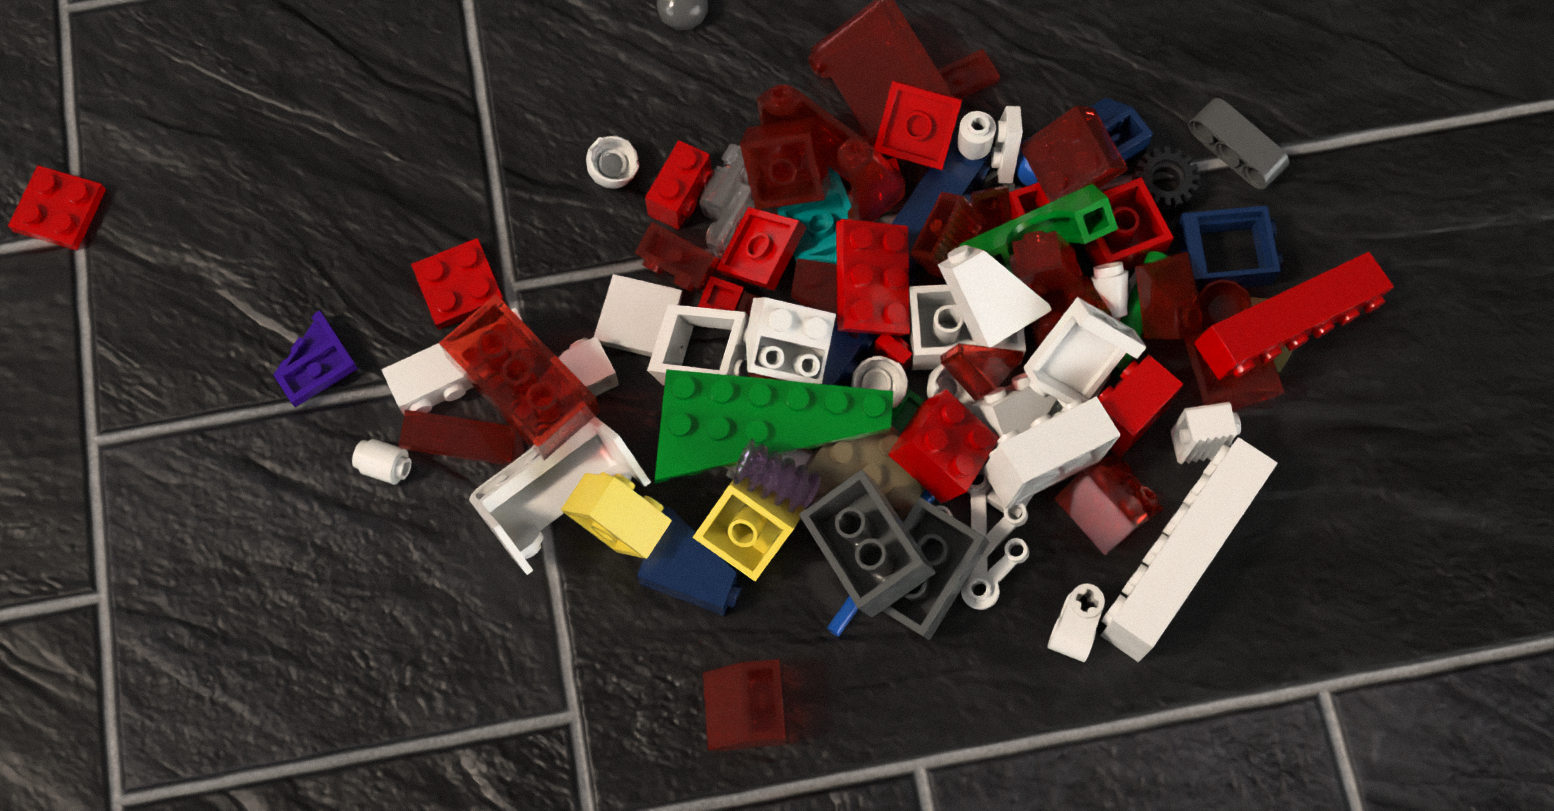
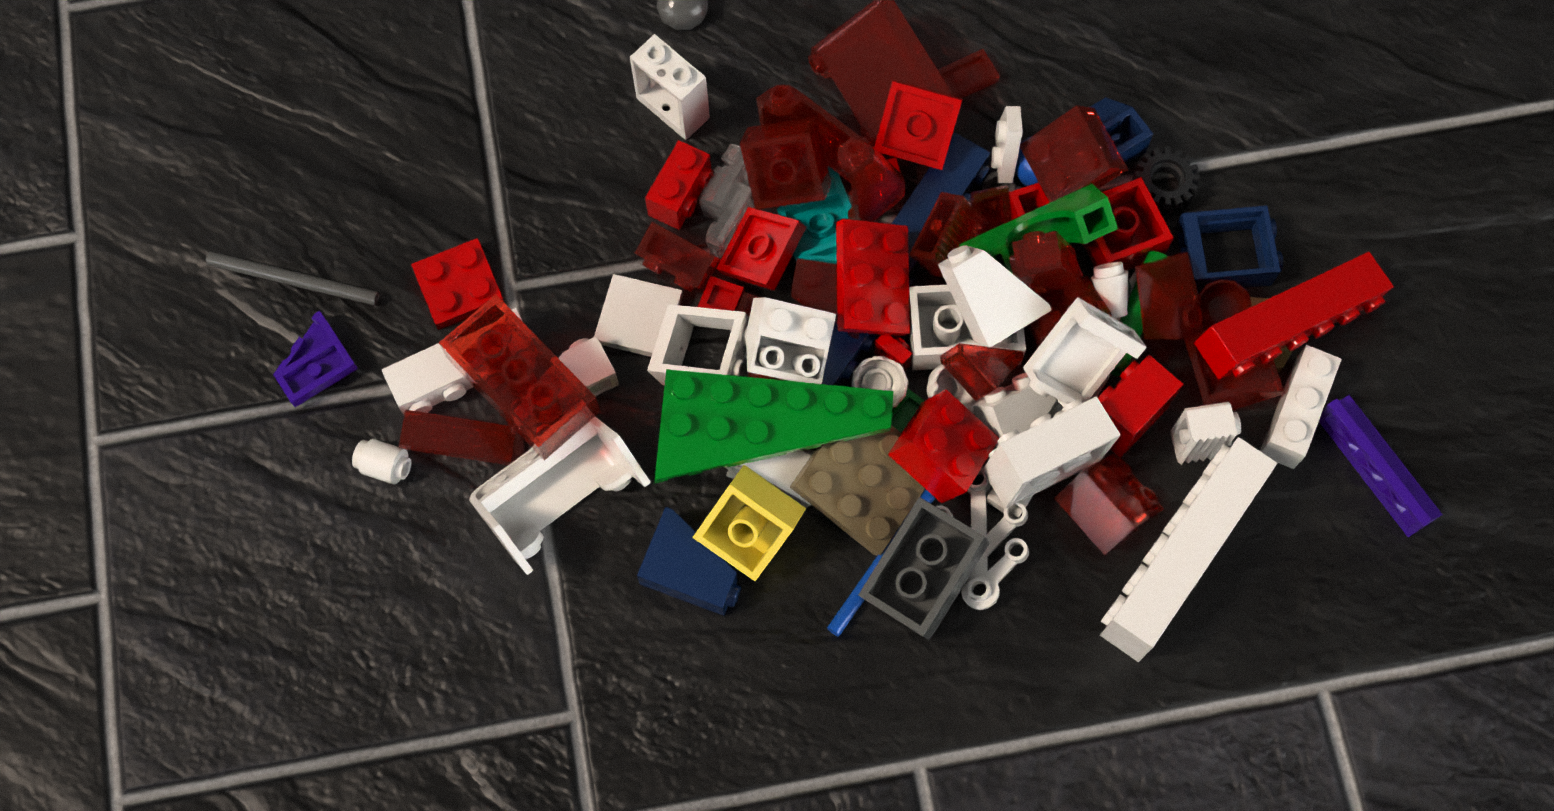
(57, 207): red plate -> none
(292, 278): none -> dark grey piece
(612, 162): white hair -> none
(617, 514): light yellow brick -> none
(669, 80): none -> white window
(744, 706): clear red slope -> none
(776, 476): clear purple piece -> none
(866, 544): dark grey brick -> none
(976, 135): white brick -> none
(1074, 628): white piece -> none
(1239, 143): dark grey beam -> none
(1300, 406): none -> white brick
(1378, 465): none -> dark purple fence

